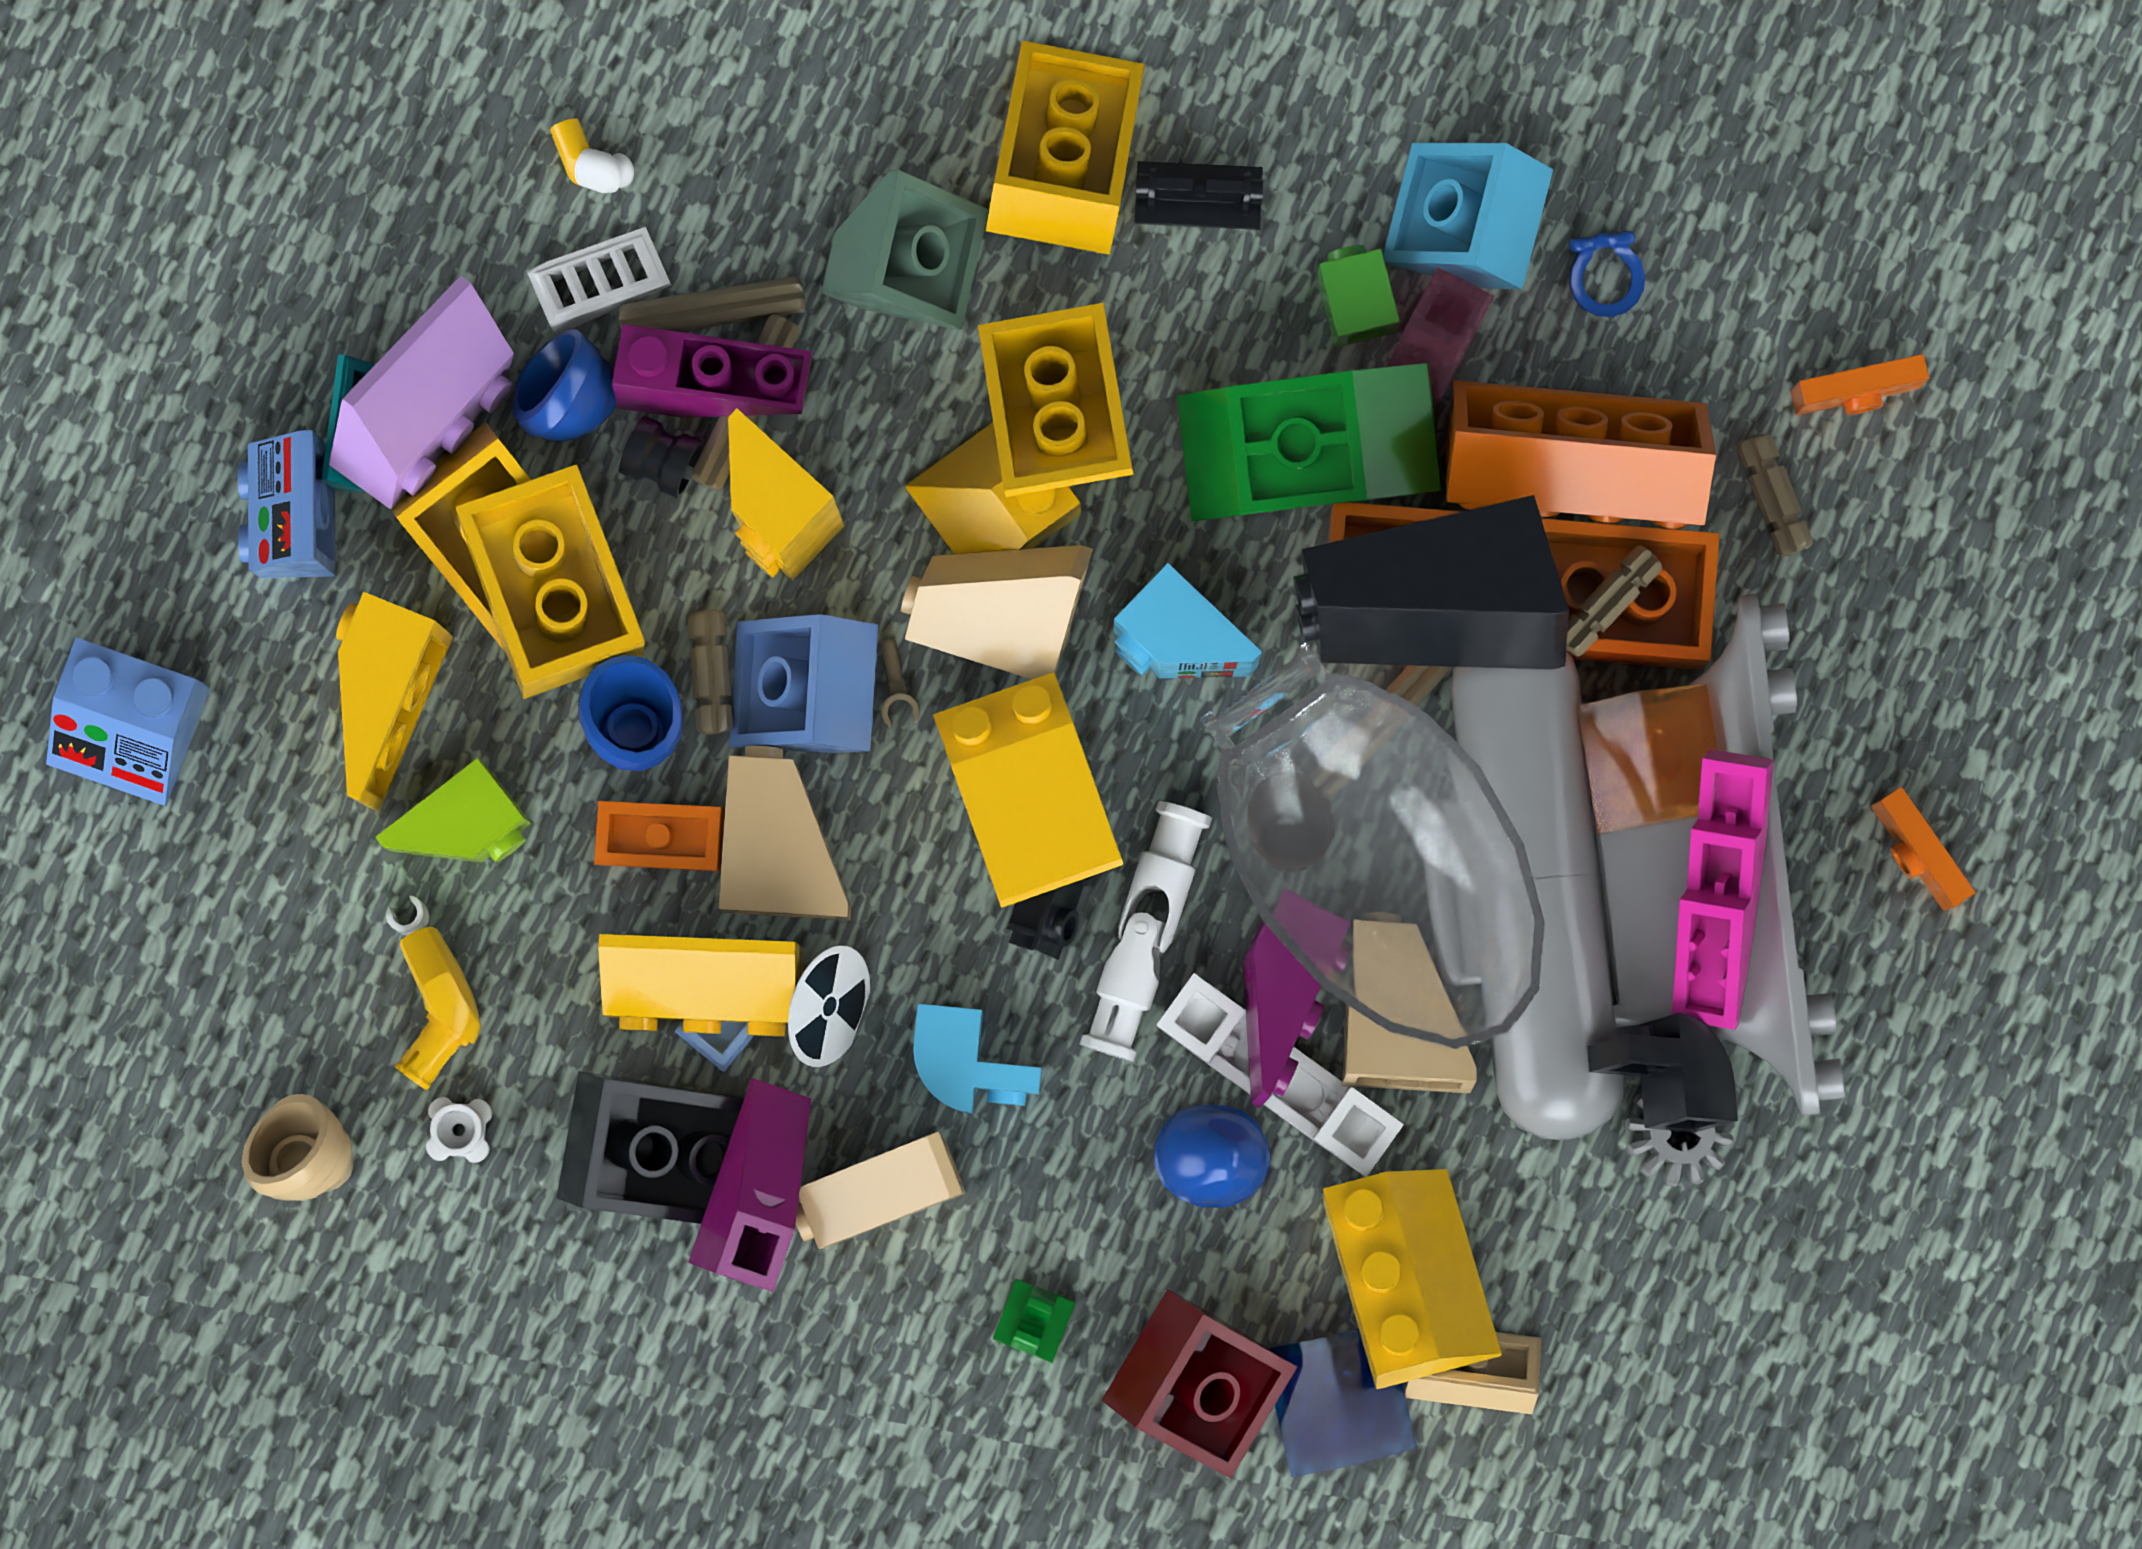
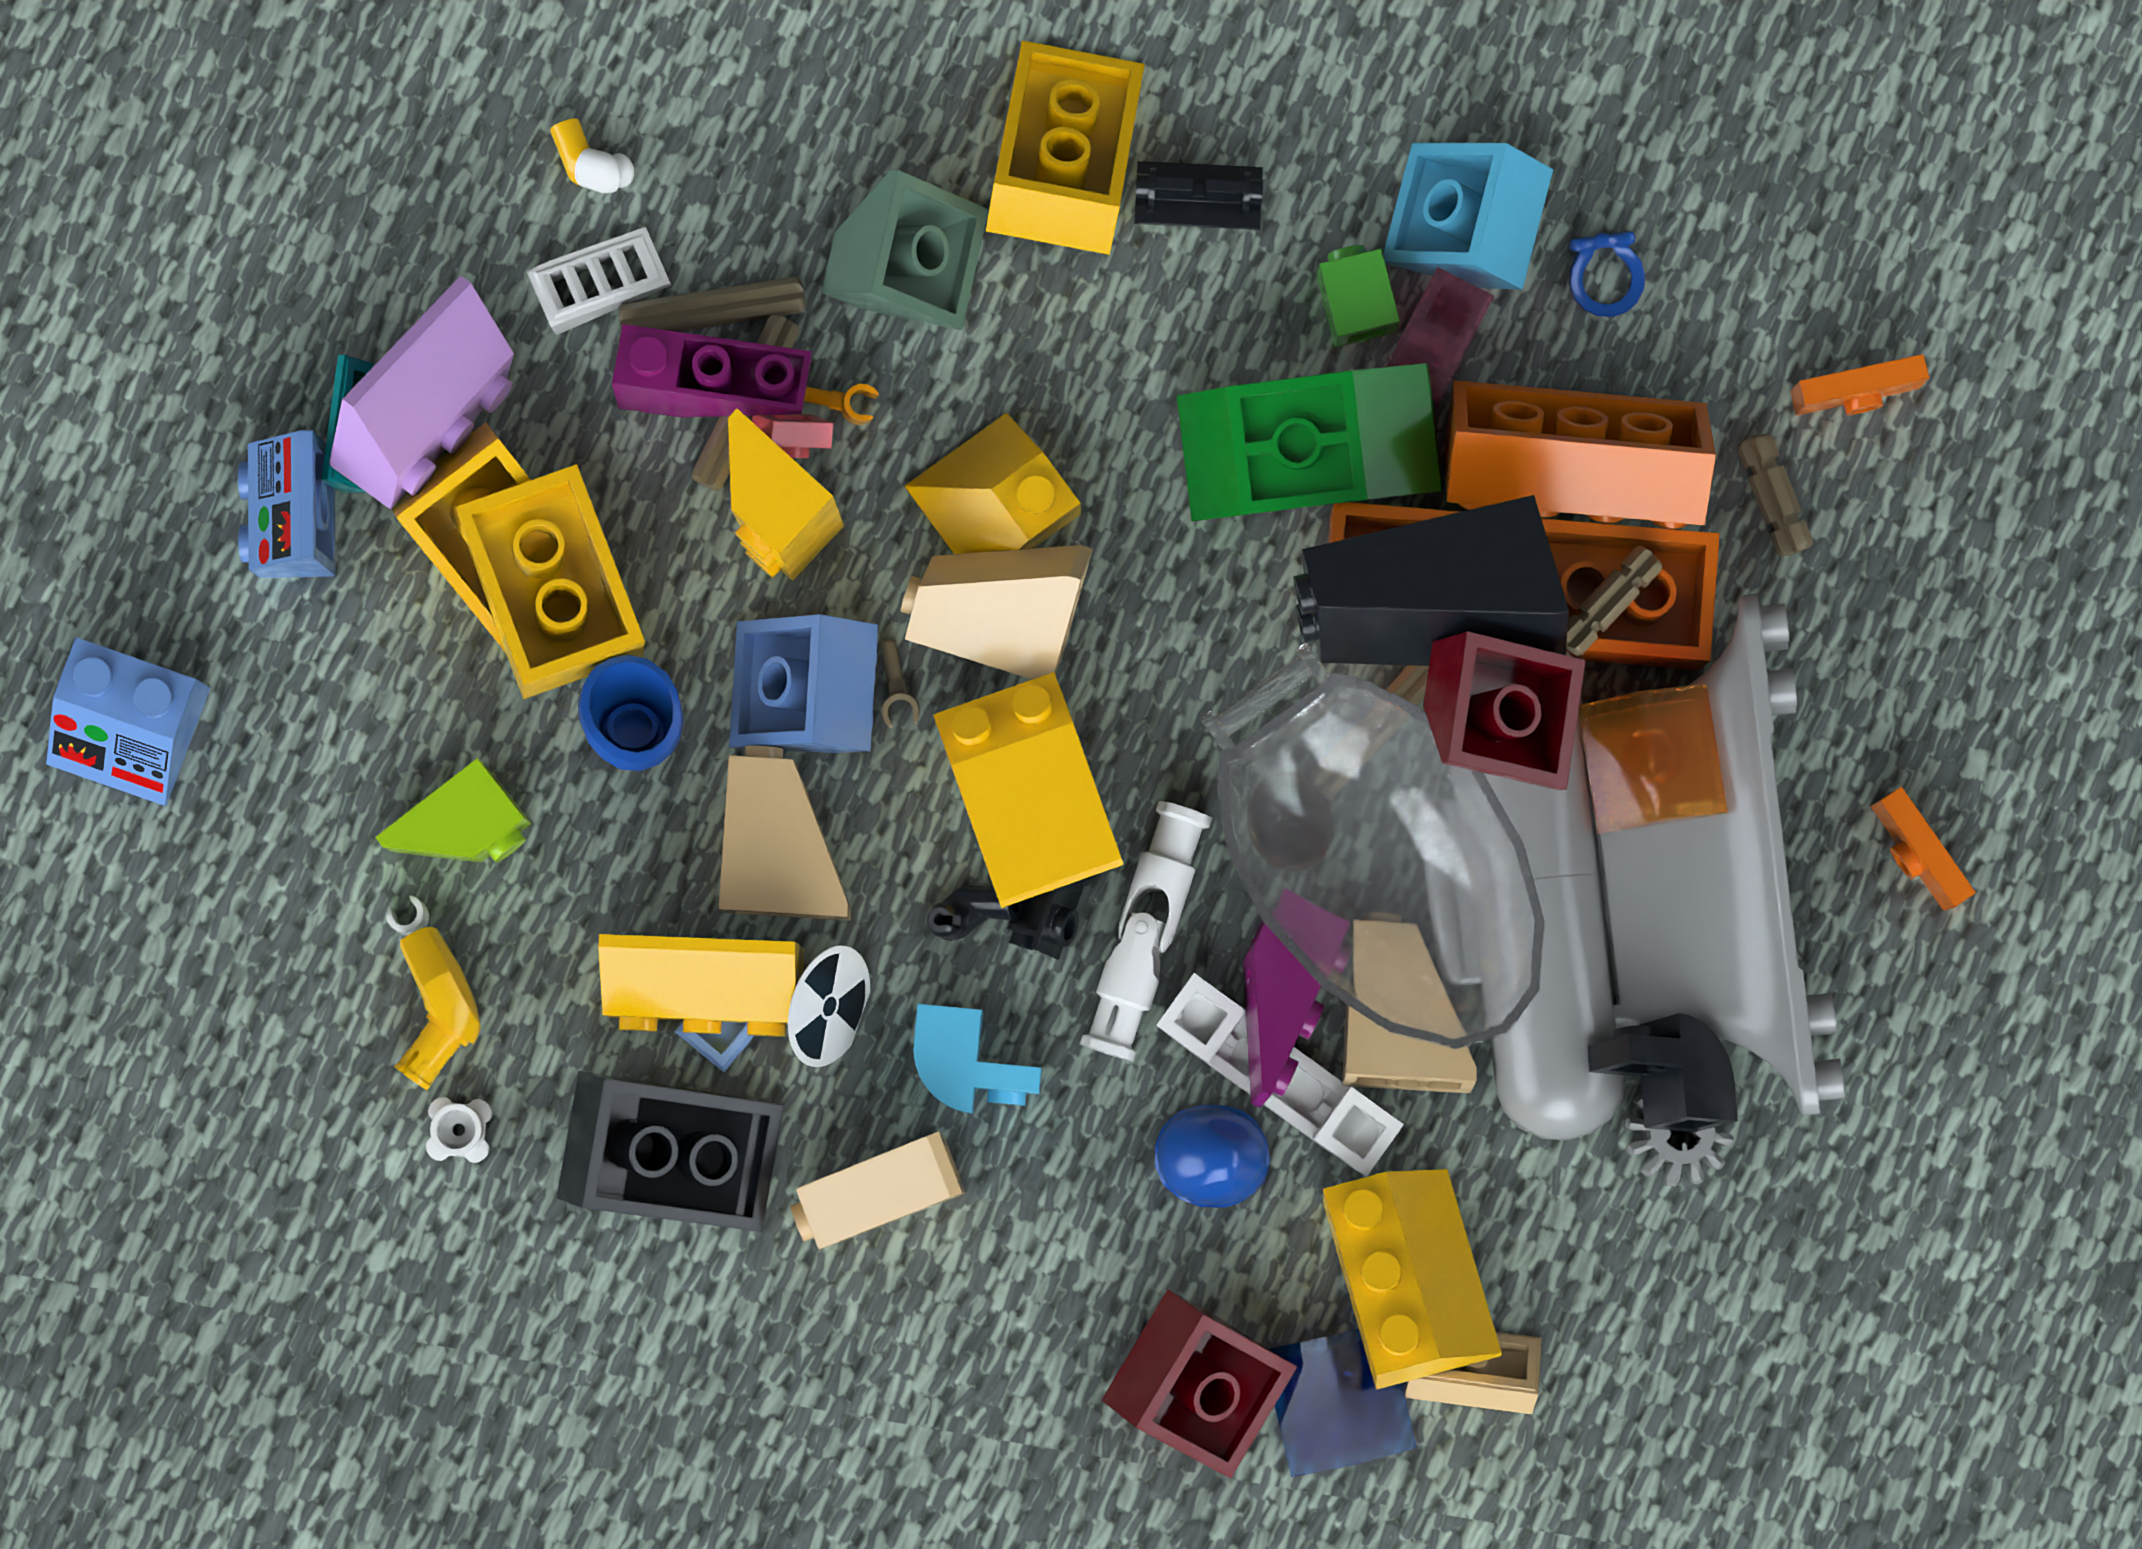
(297, 1150): tan hat -> none
(385, 680): yellow slope -> none
(564, 389): blue hat -> none
(659, 456): black wheel -> none
(659, 836): orange plate -> none
(710, 672): dark tan axle -> none
(756, 1189): magenta slope -> none
(796, 432): none -> coral plate
(841, 401): none -> light orange hand
(967, 910): none -> black arm
(1034, 1320): green tile -> none
(1054, 400): yellow slope -> none
(1180, 633): medium azure slope -> none
(1504, 708): none -> dark red slope
(1722, 888): dark pink slope -> none

